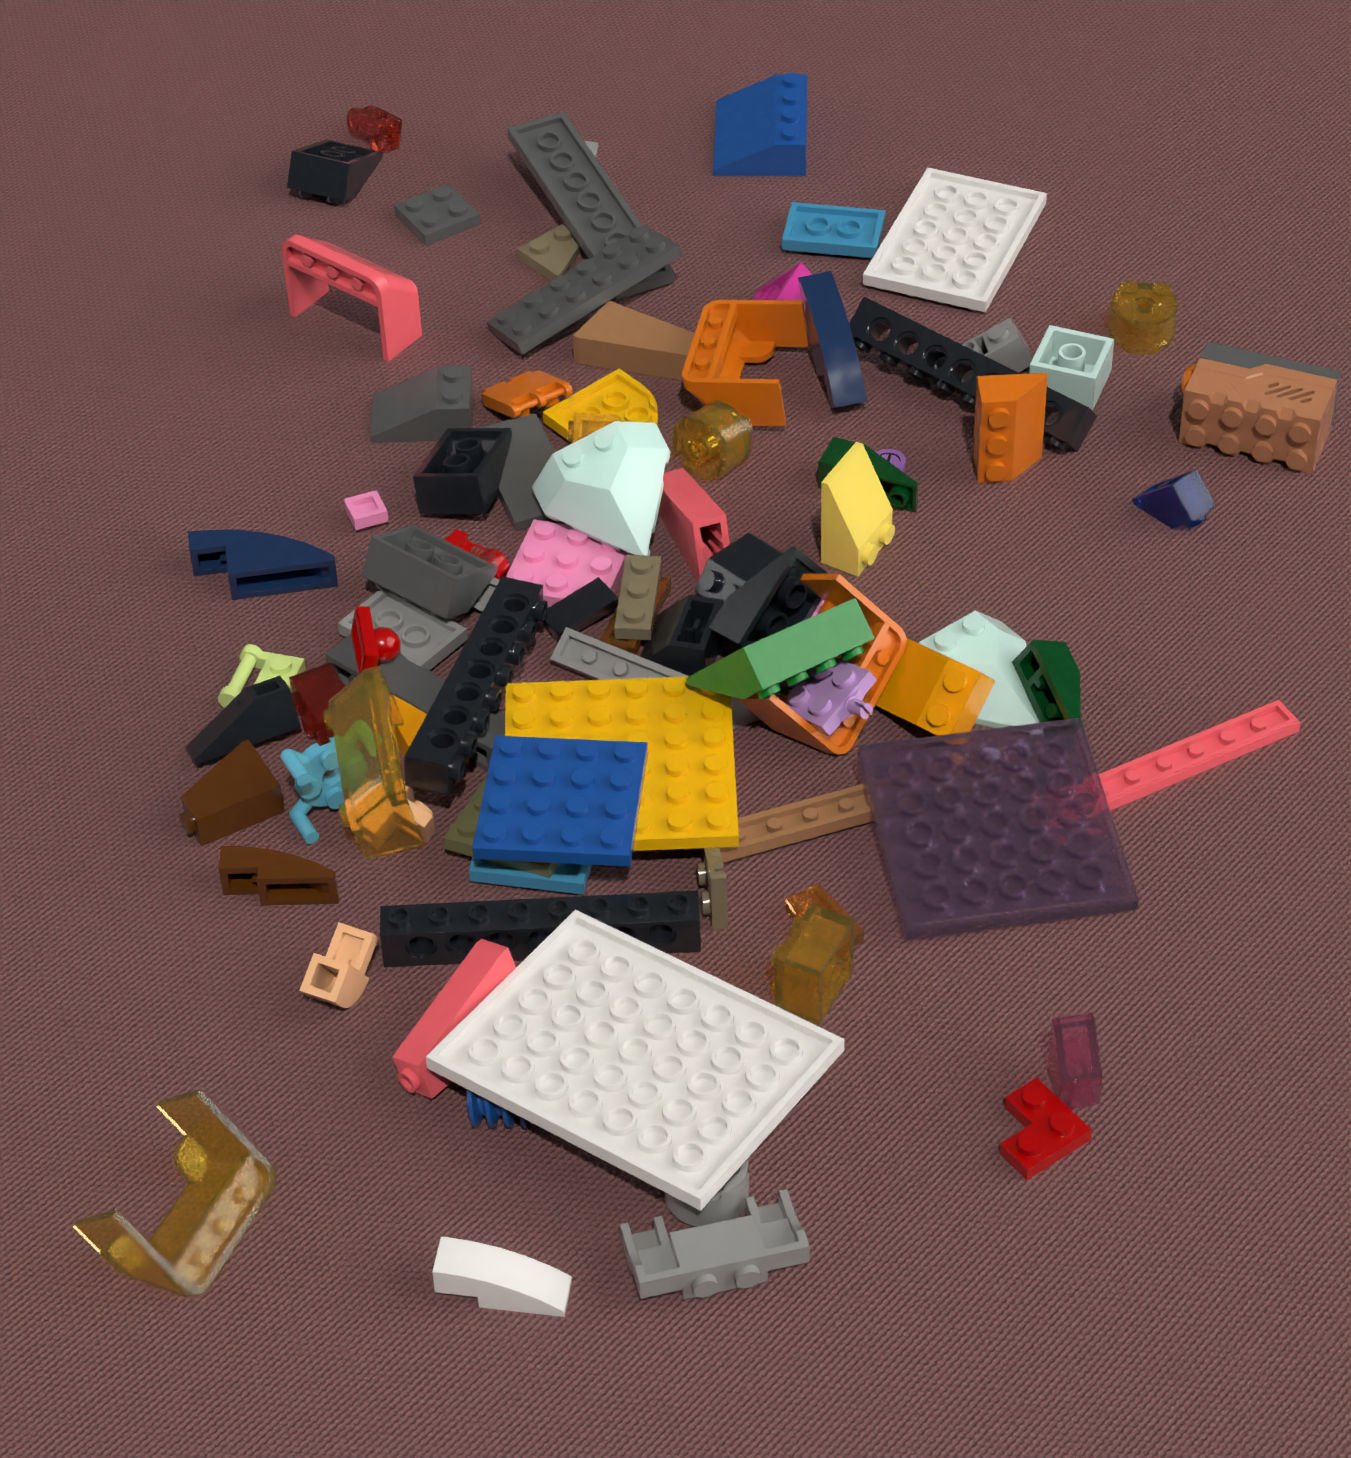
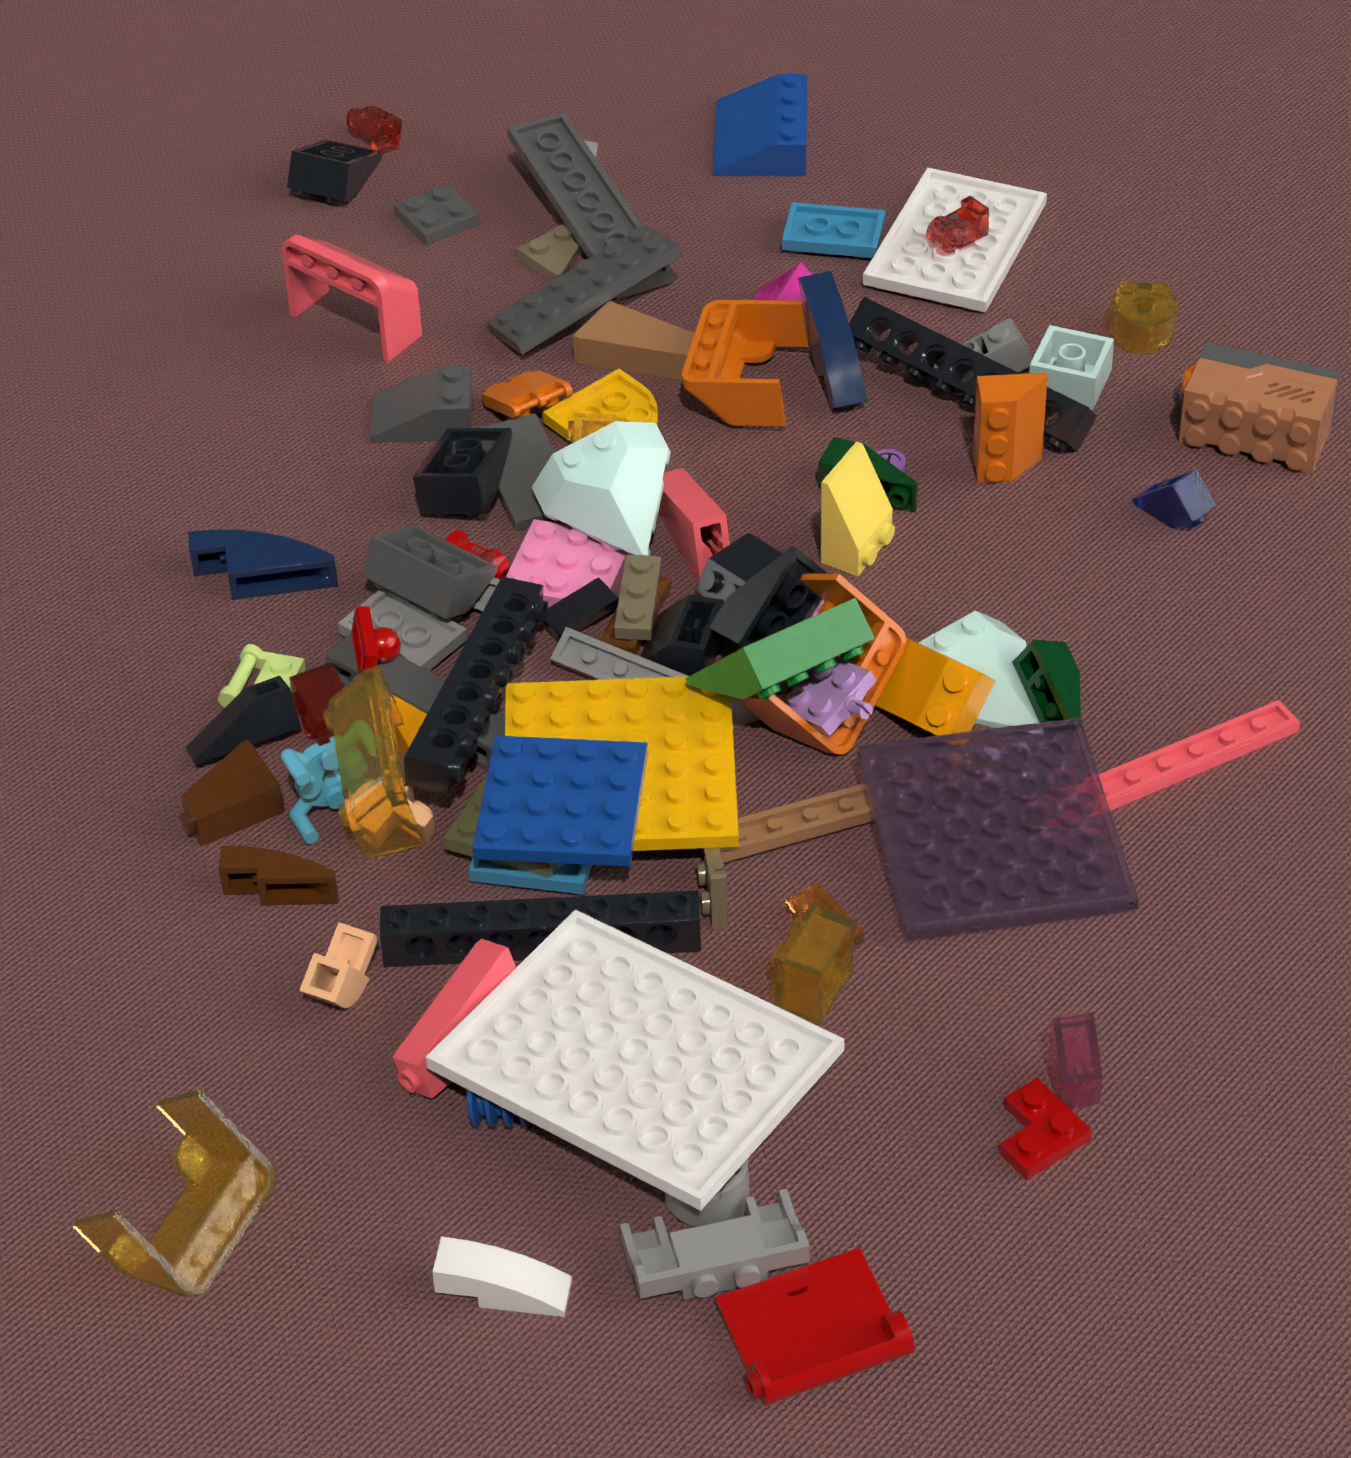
(366, 510): bright pink plate -> none
(713, 440): clear yellow brick -> none
(813, 1327): none -> red door
(960, 226): none -> clear red leg

